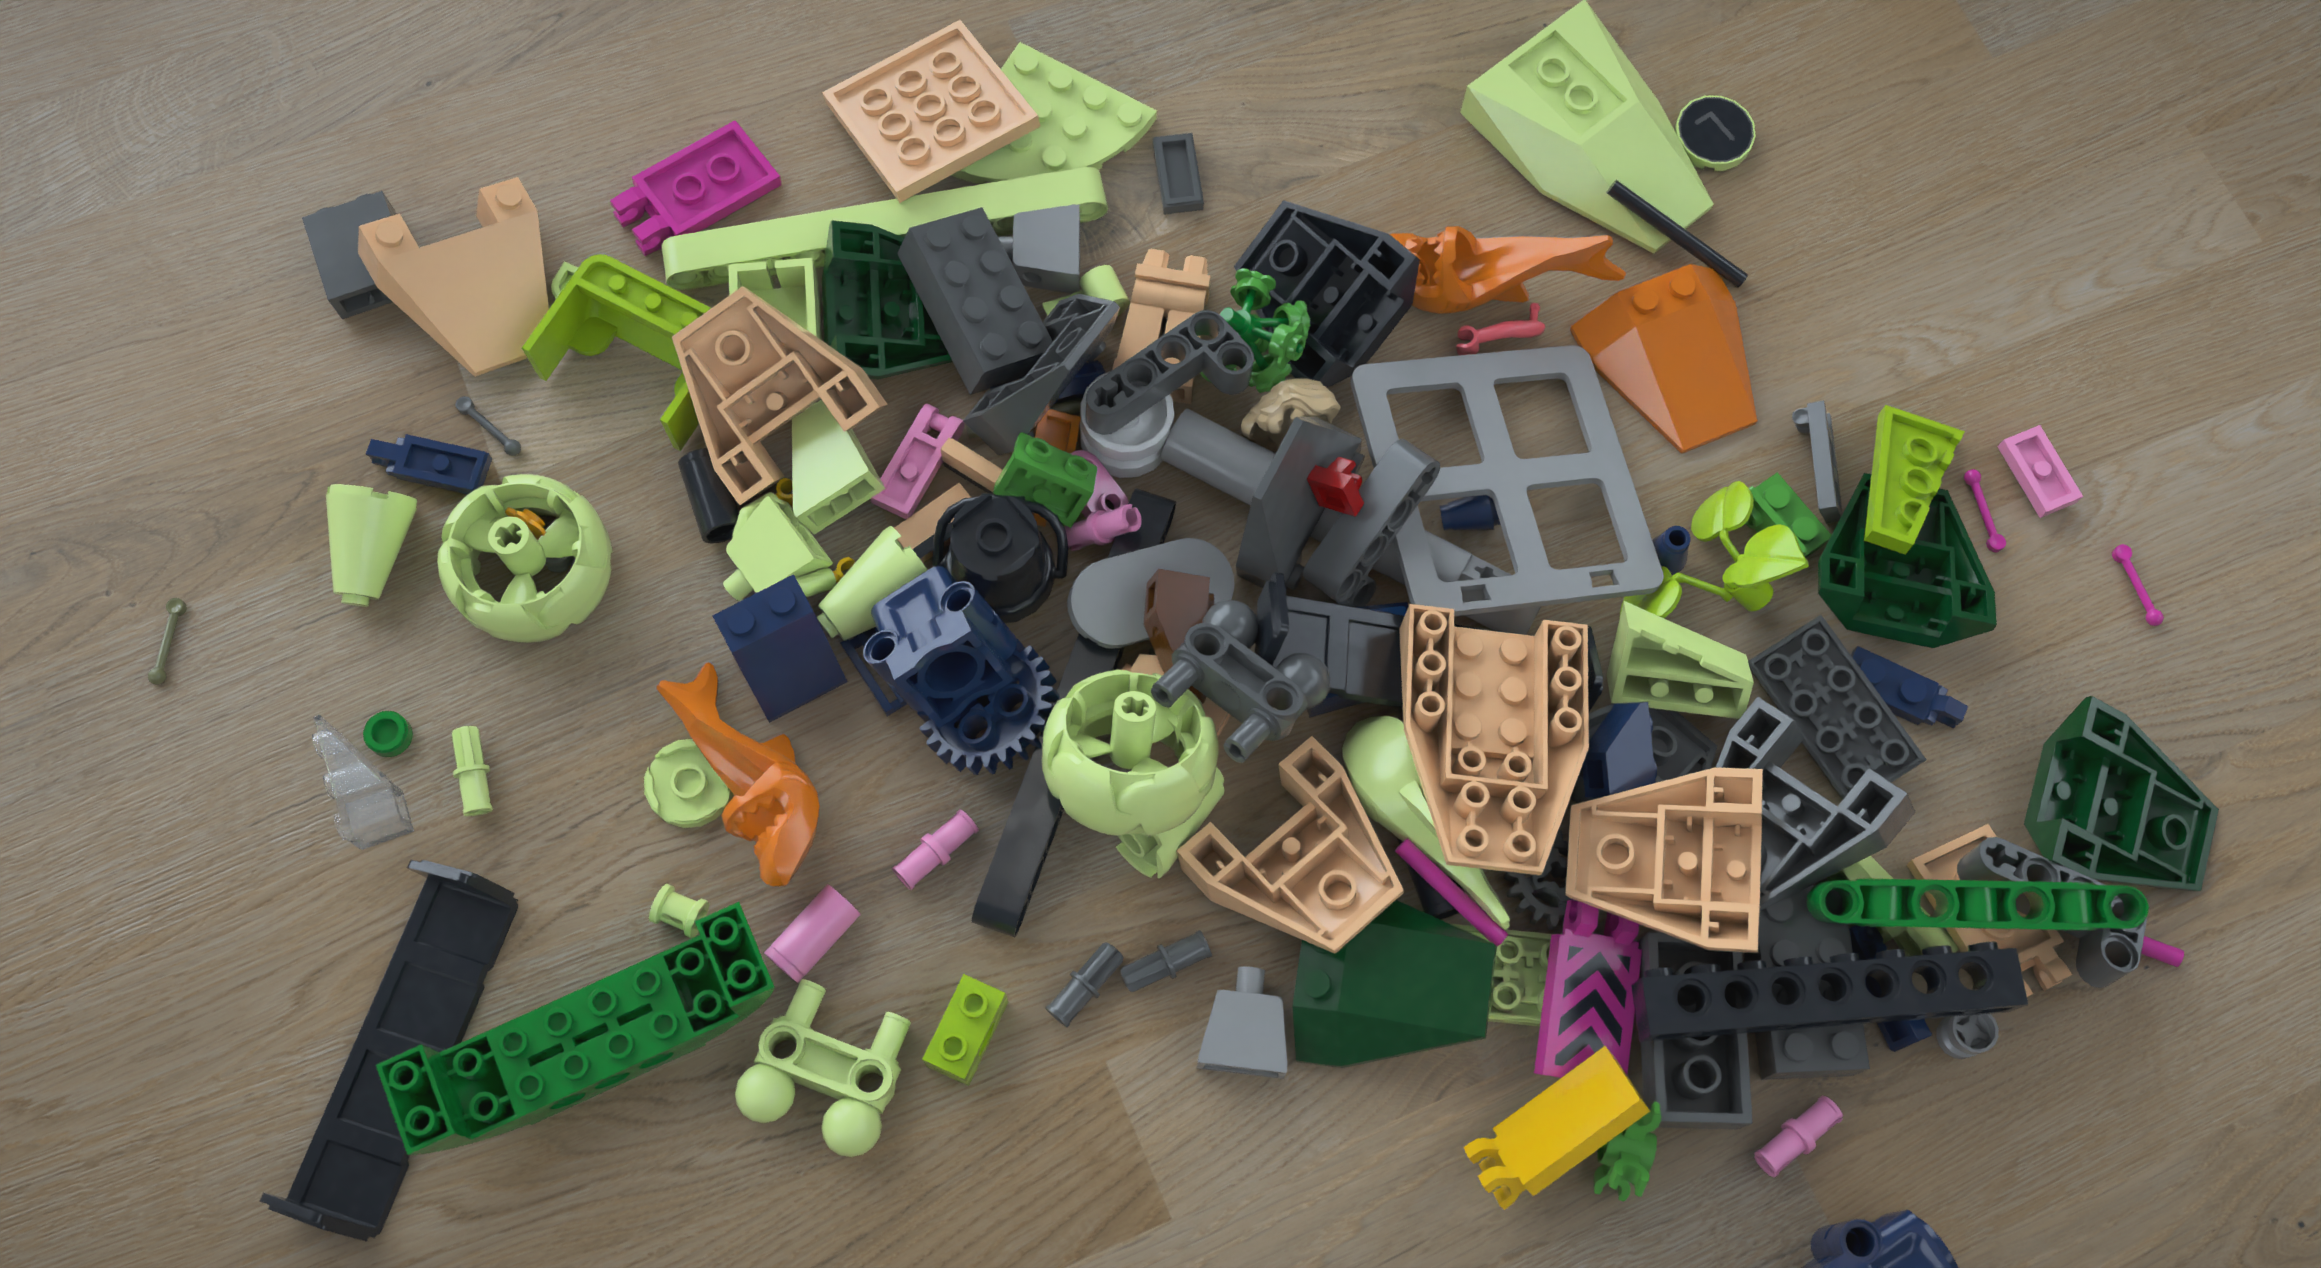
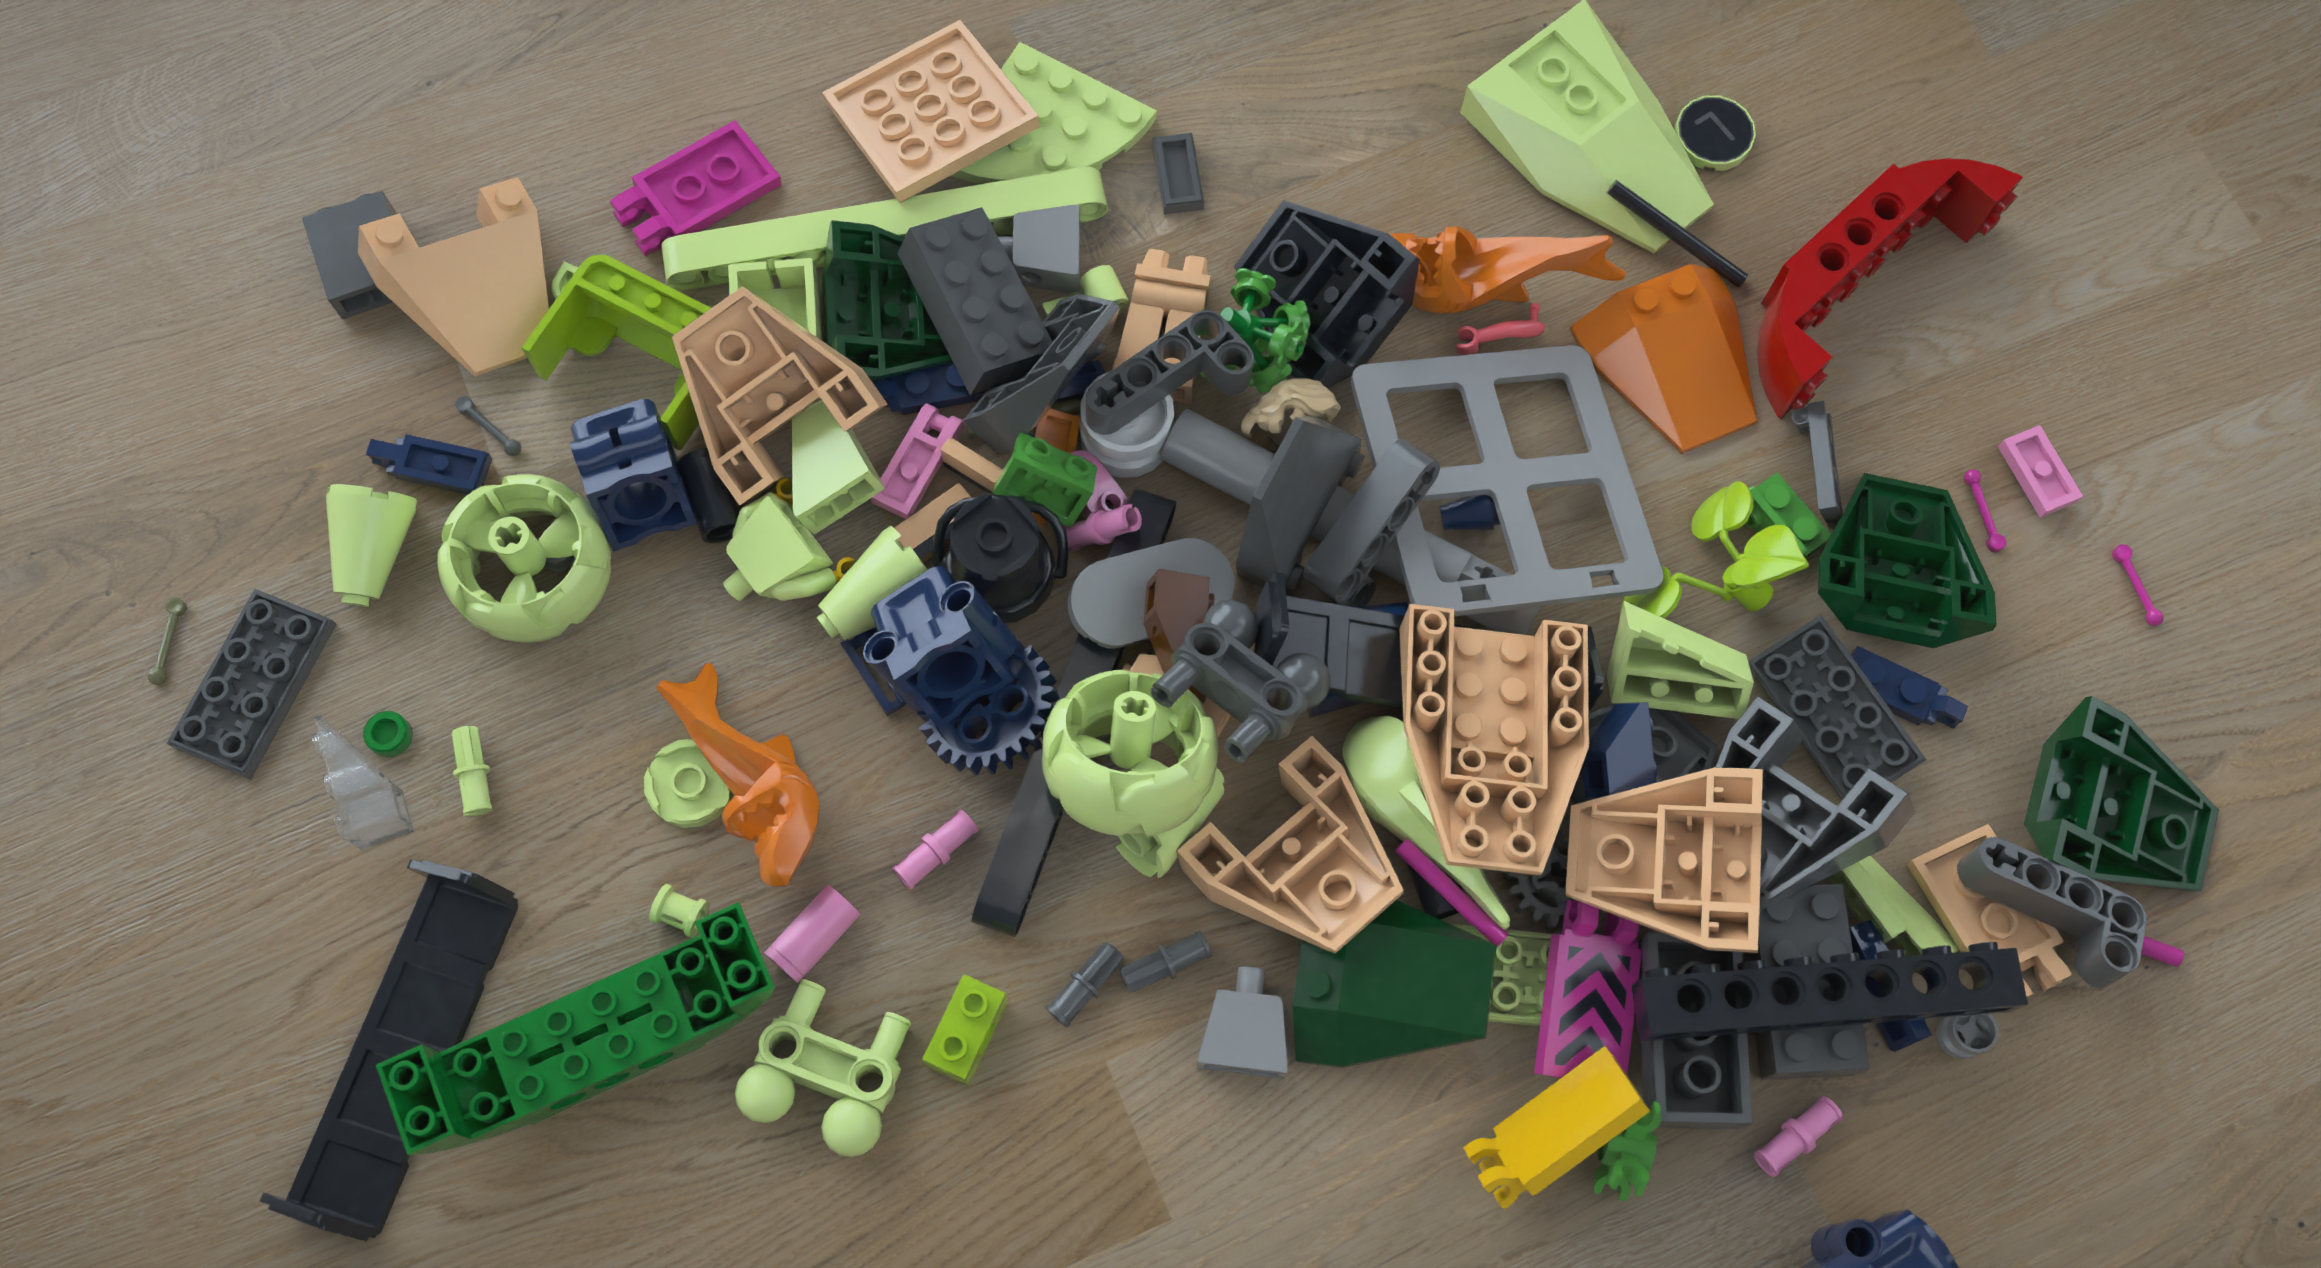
(252, 684): none -> dark grey tile
(533, 521): light orange plant -> none
(631, 473): none -> dark blue piece
(780, 648): dark blue slope -> none
(935, 385): none -> dark blue hinge
(1337, 486): red tile -> none
(1673, 548): dark blue cone -> none
(1906, 475): lime wing -> none
(1957, 192): none -> red slope
(1979, 904): green beam -> none

